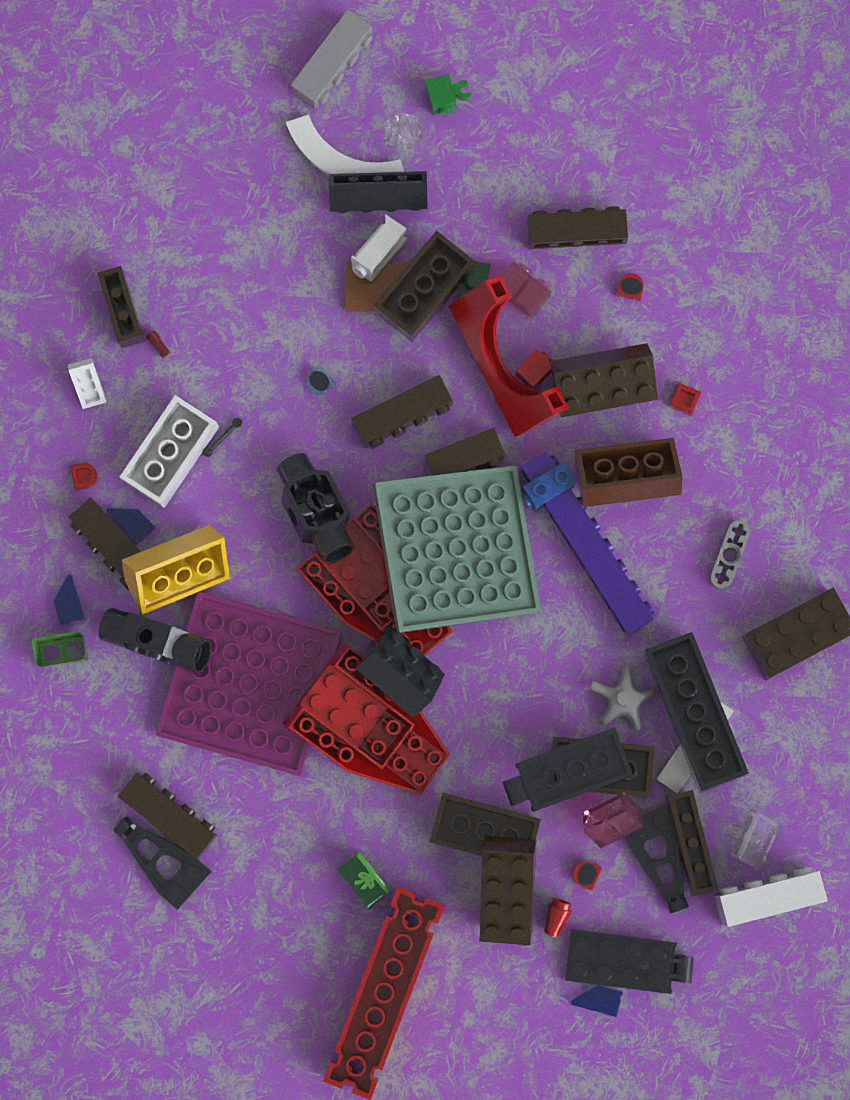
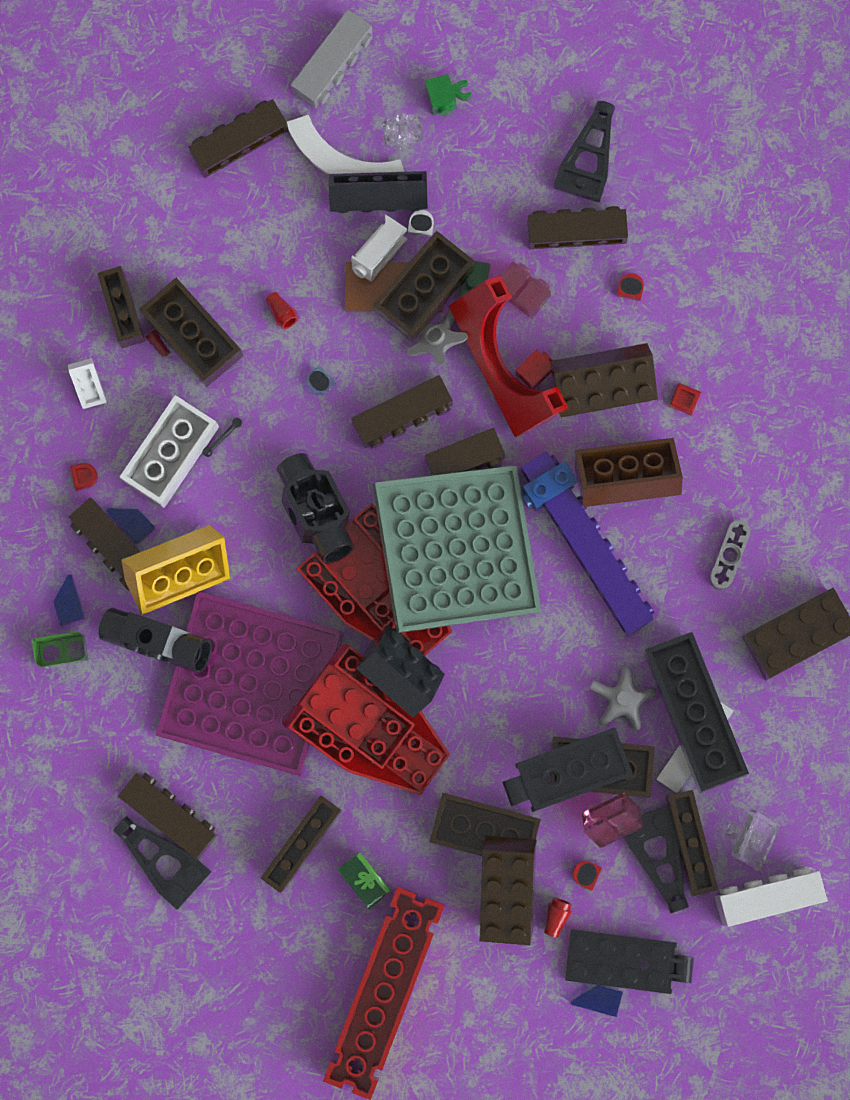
(191, 332): none -> dark brown brick
(238, 137): none -> dark brown brick
(282, 312): none -> red cone
(301, 844): none -> dark brown brick
(421, 223): none -> tile
(438, 339): none -> light grey animal
(579, 181): none -> black plate

